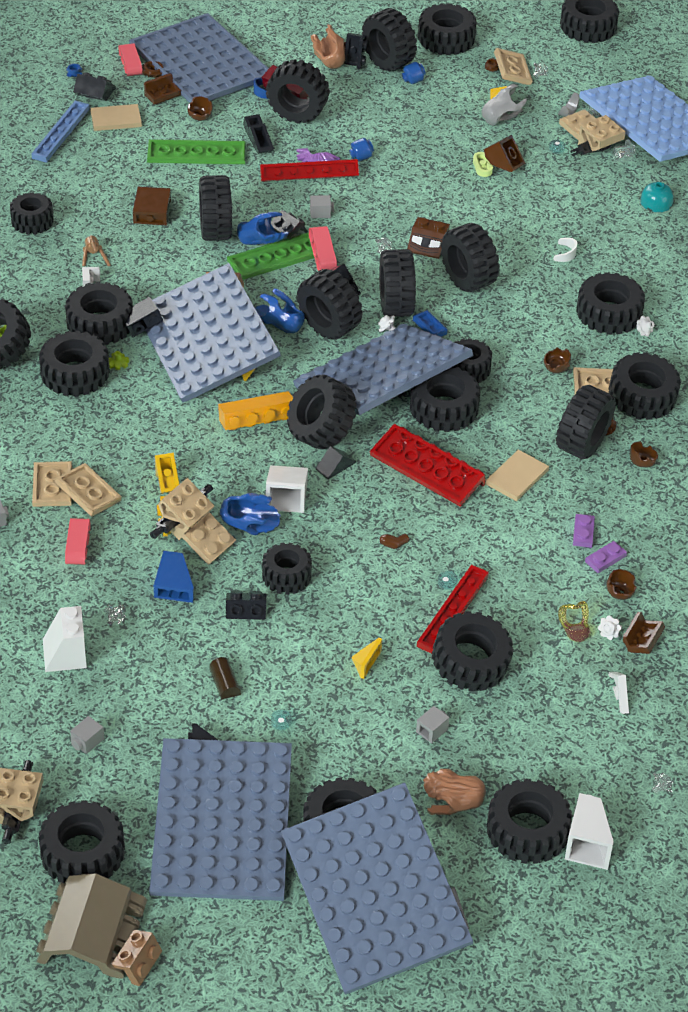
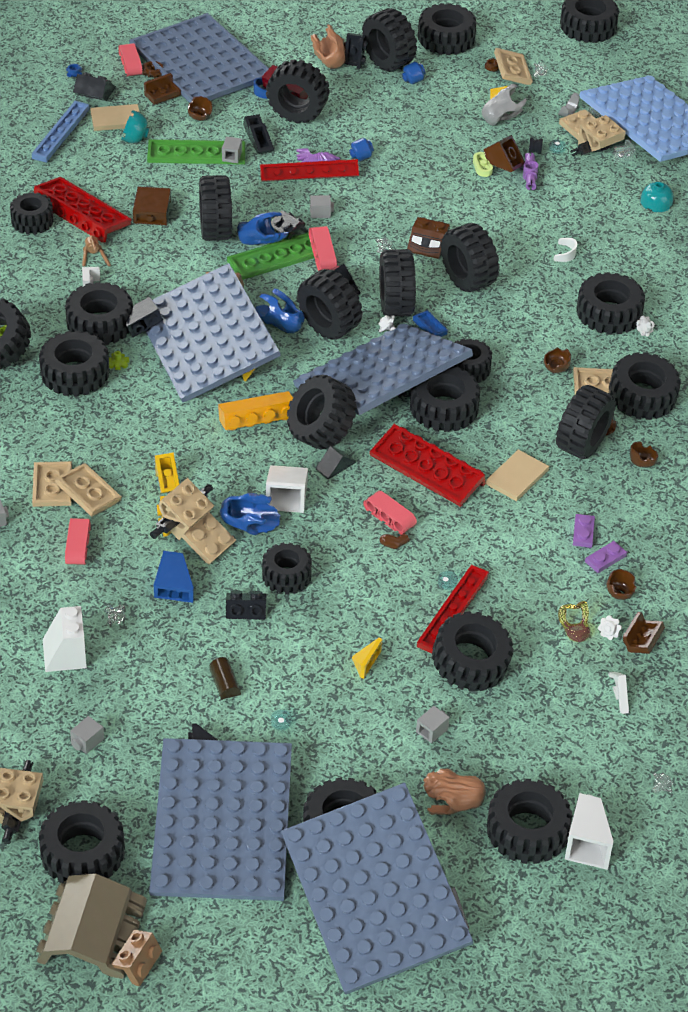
(82, 208): none -> red bracket
(135, 128): none -> teal cylinder
(232, 149): none -> light grey brick
(390, 511): none -> coral beam
(530, 171): none -> medium lavender pin
(535, 146): none -> black wheel

